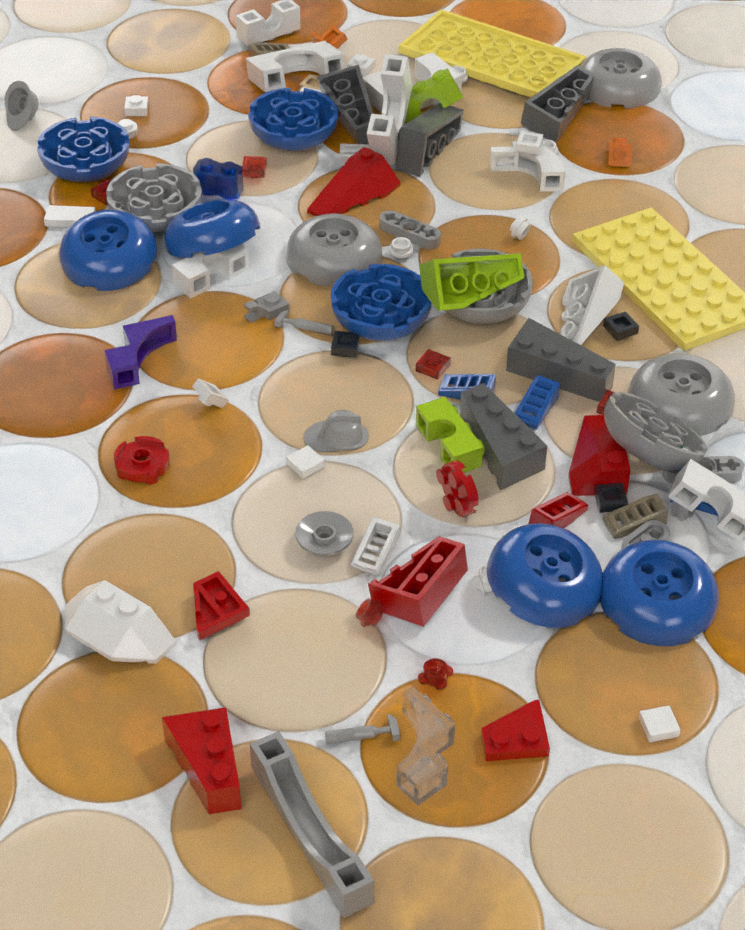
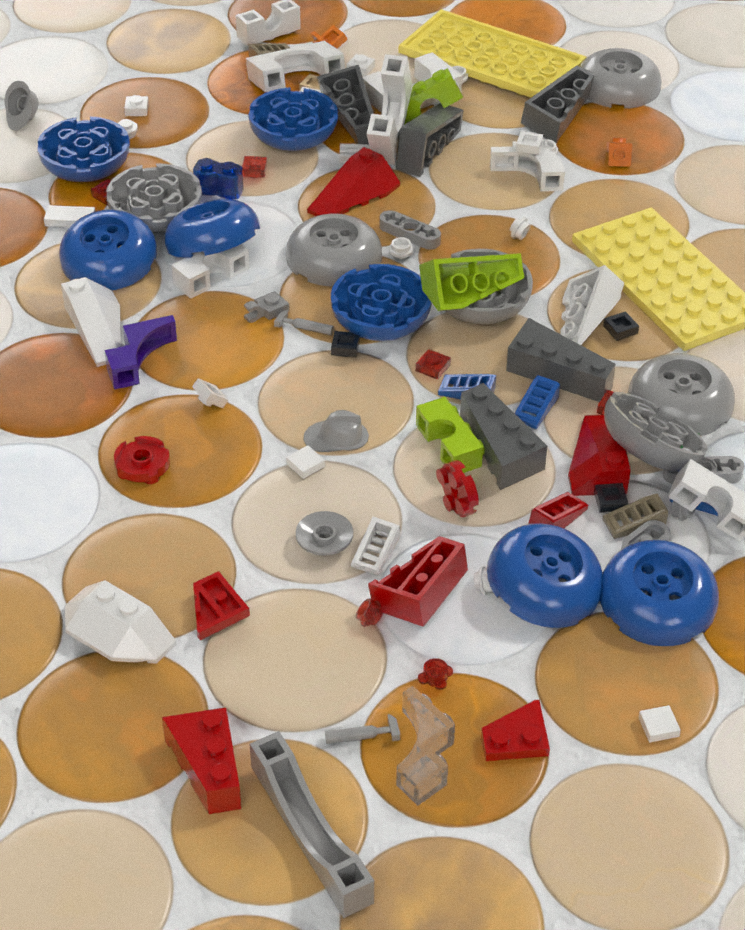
(94, 315): none -> white wedge

